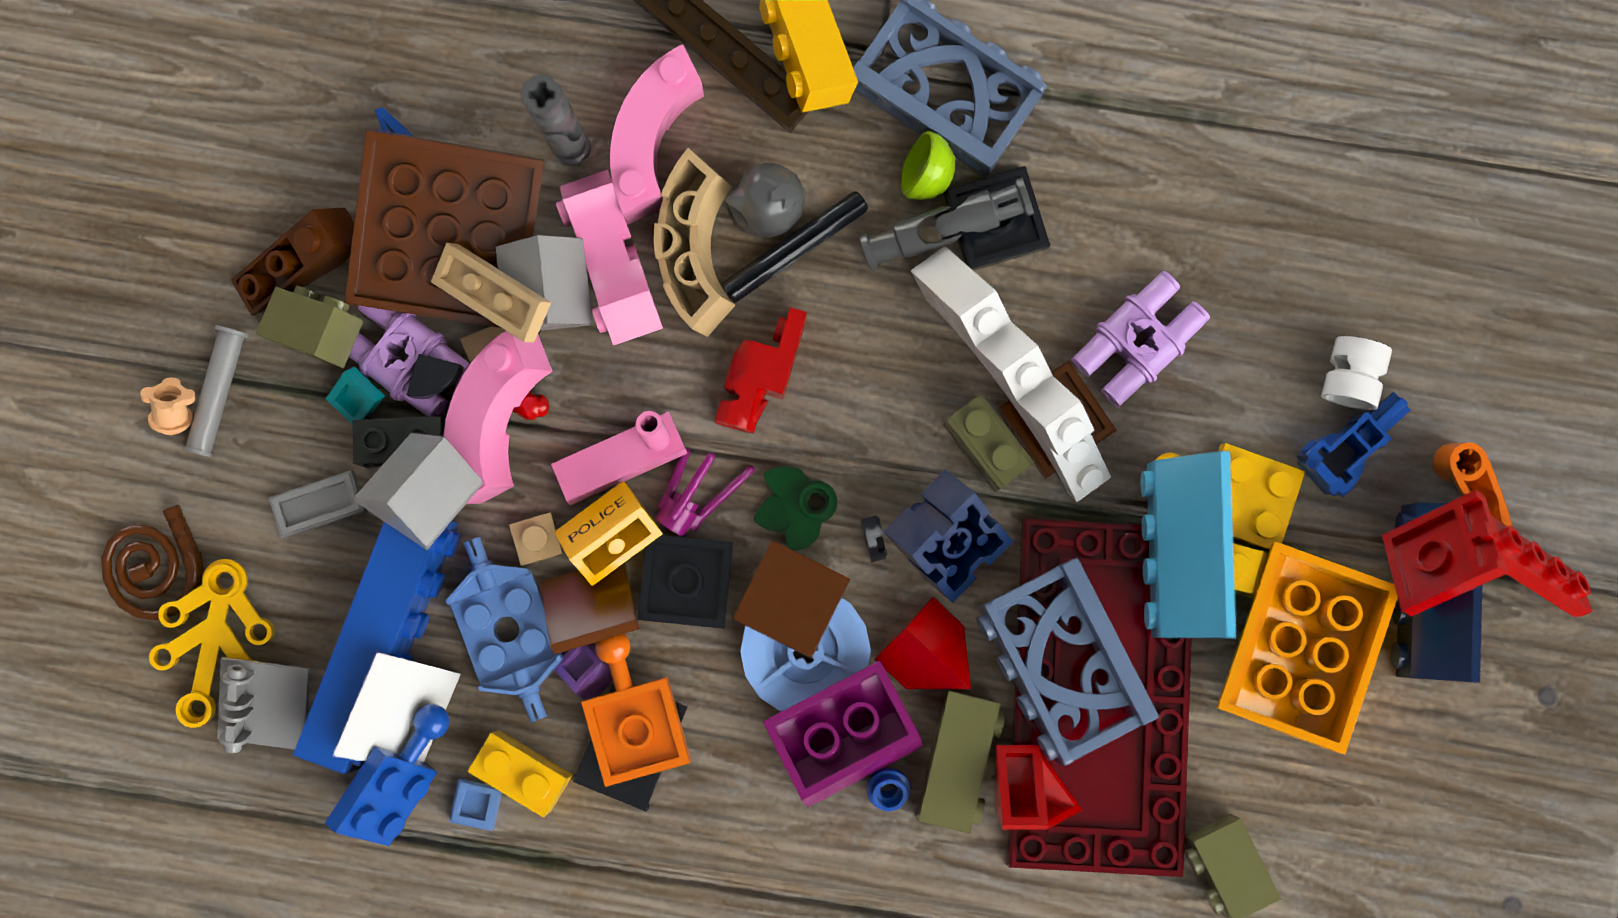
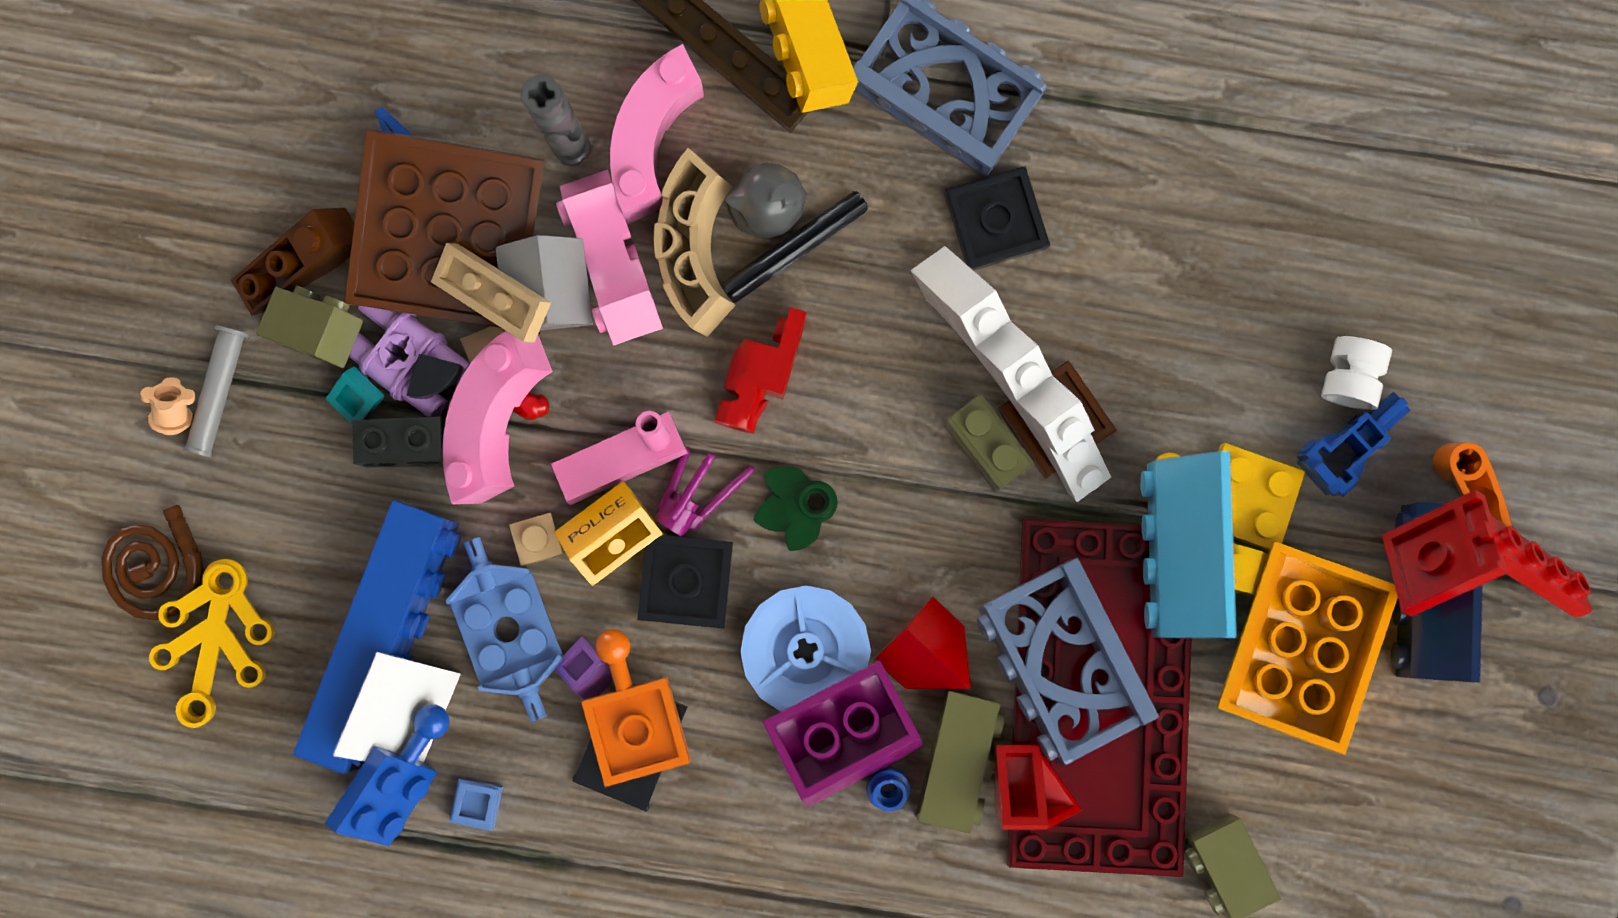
(261, 704): light grey hinge -> none
(316, 504): light grey tile -> none
(420, 488): light grey slope -> none
(520, 773): yellow brick -> none
(587, 613): reddish brown tile -> none
(791, 599): reddish brown tile -> none
(873, 536): black tile -> none
(927, 168): lime piece -> none
(948, 535): dark blue brick -> none
(975, 214): dark grey piece -> none
(1160, 346): lavender pin -> none

